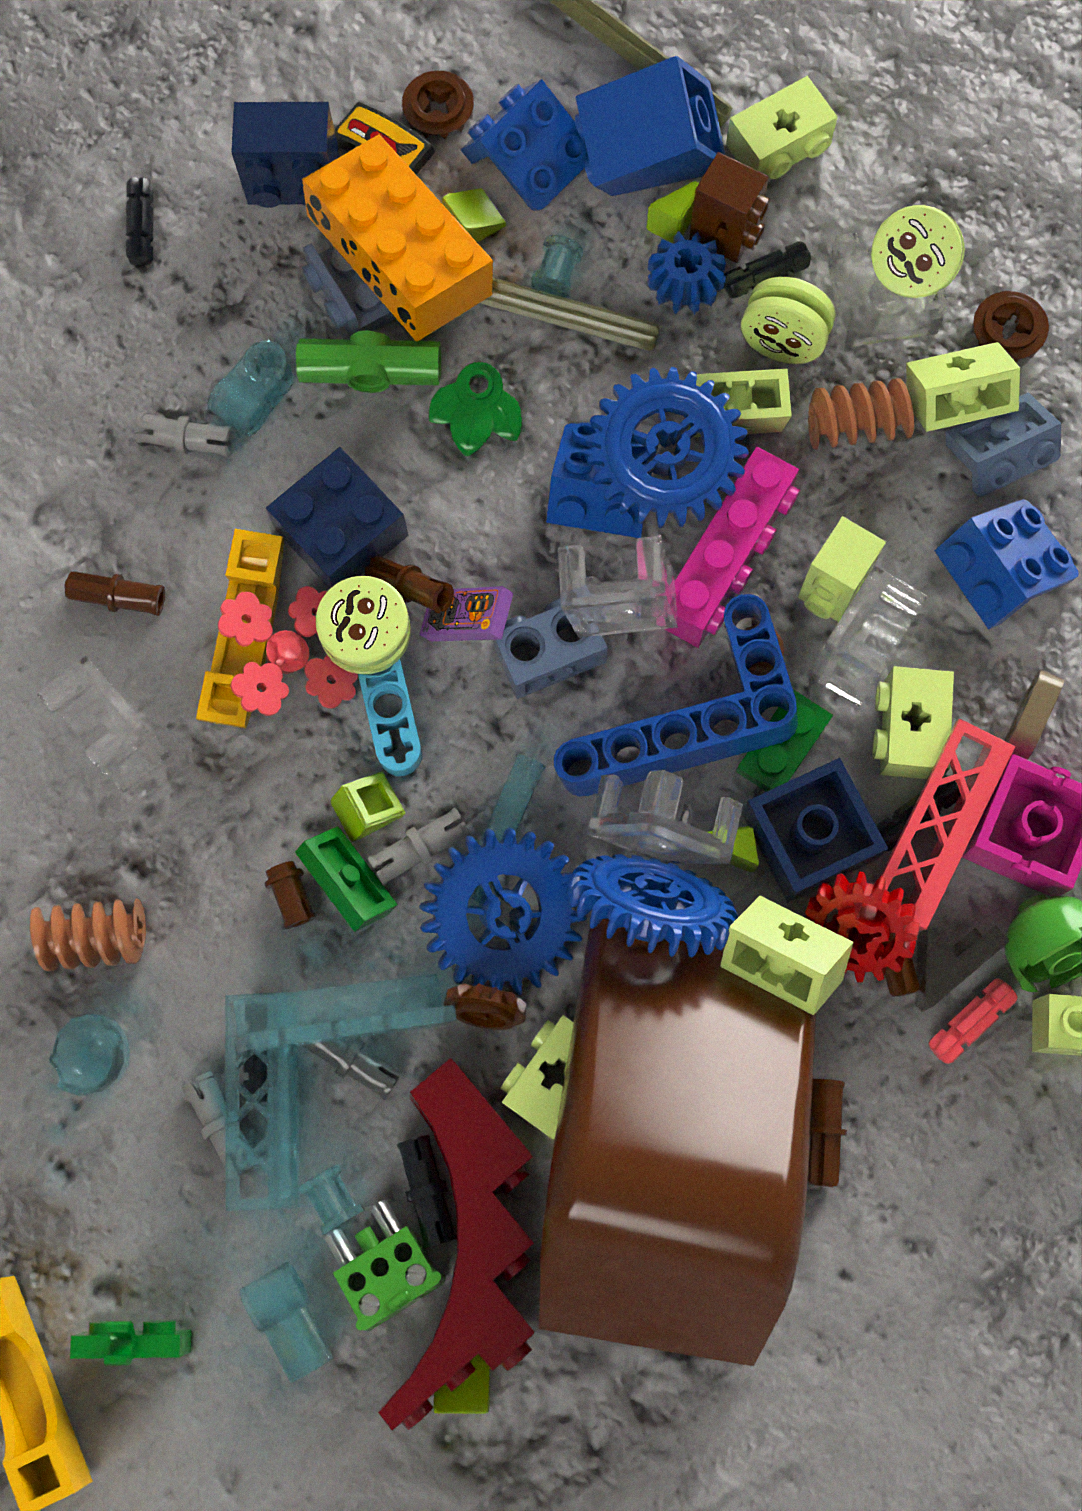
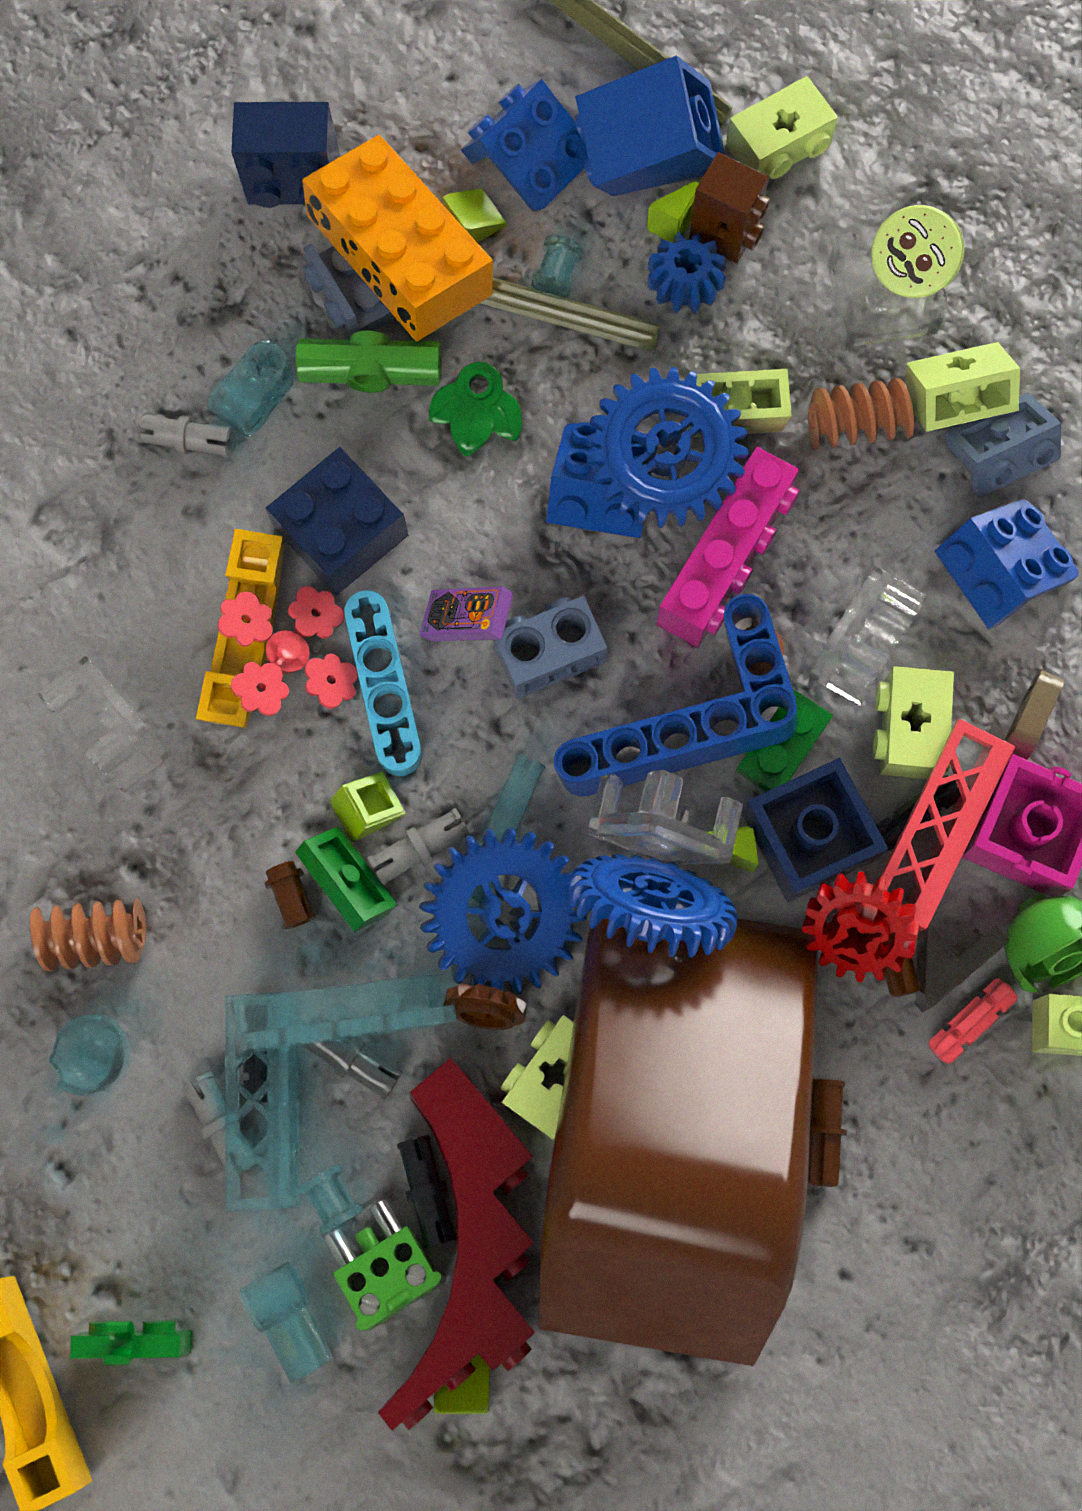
(115, 592): reddish brown axle -> none
(139, 221): black axle -> none
(363, 625): yellowish green head -> none
(366, 122): slope -> none
(412, 583): reddish brown axle -> none
(438, 87): reddish brown gear -> none
(619, 605): clear panel -> none
(771, 265): black axle -> none
(786, 954): yellowish green brick -> none
(788, 320): yellowish green head -> none
(840, 570): yellowish green brick -> none
(1030, 327): reddish brown gear -> none

